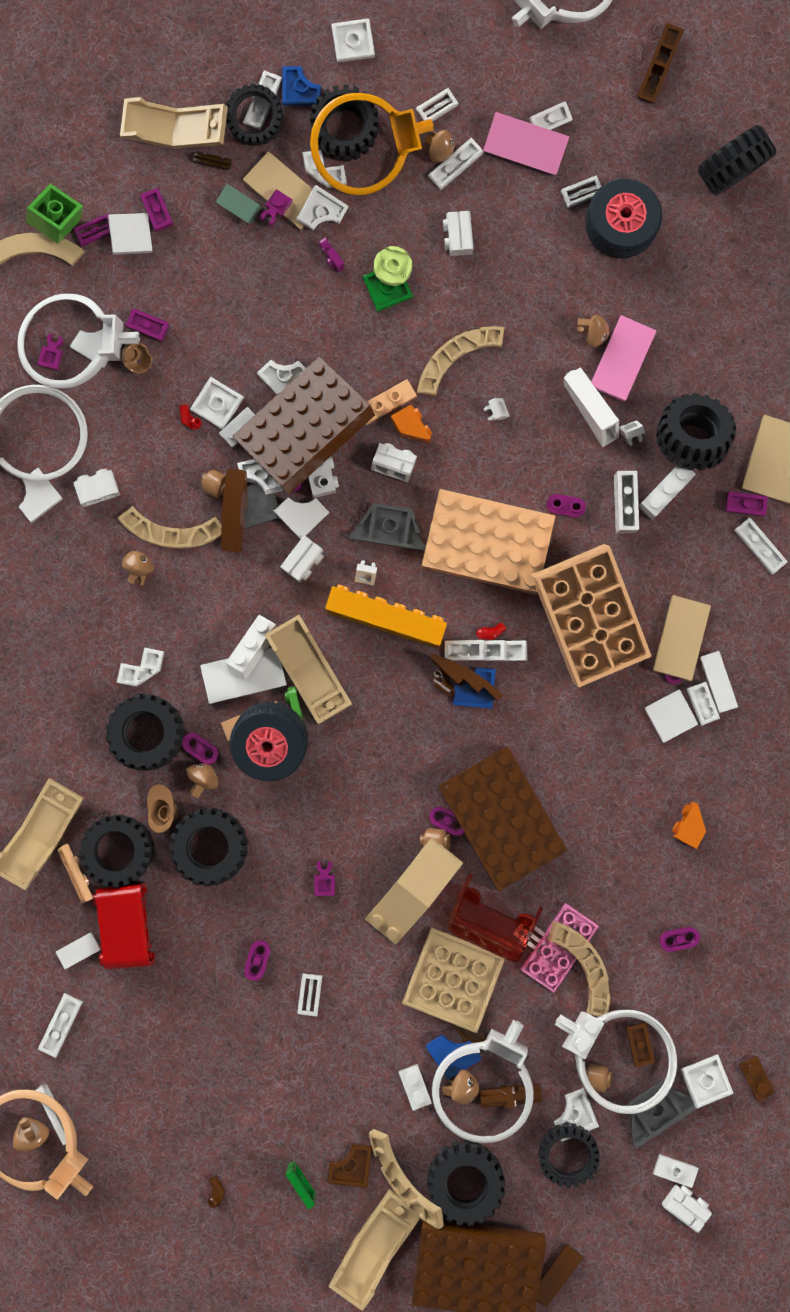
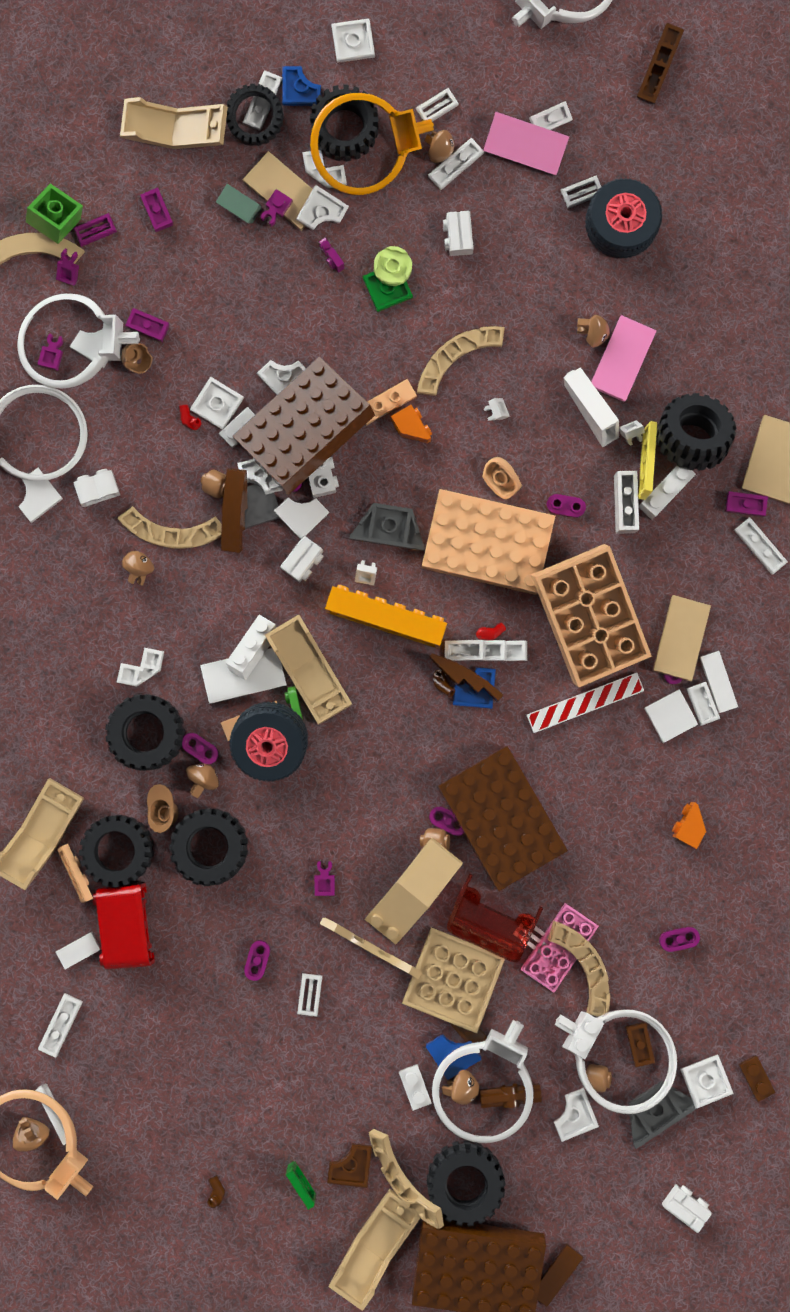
(66, 269): none -> magenta plate
(130, 233): white tile -> none
(212, 160): dark brown axle -> none
(370, 947): none -> tan tile
(393, 462): white brick -> none
(501, 477): none -> light nougat piece
(574, 1177): black tyre -> none
(585, 702): none -> tile
(647, 460): none -> light yellow tile
(675, 1170): white plate -> none
(737, 160): black tyre -> none

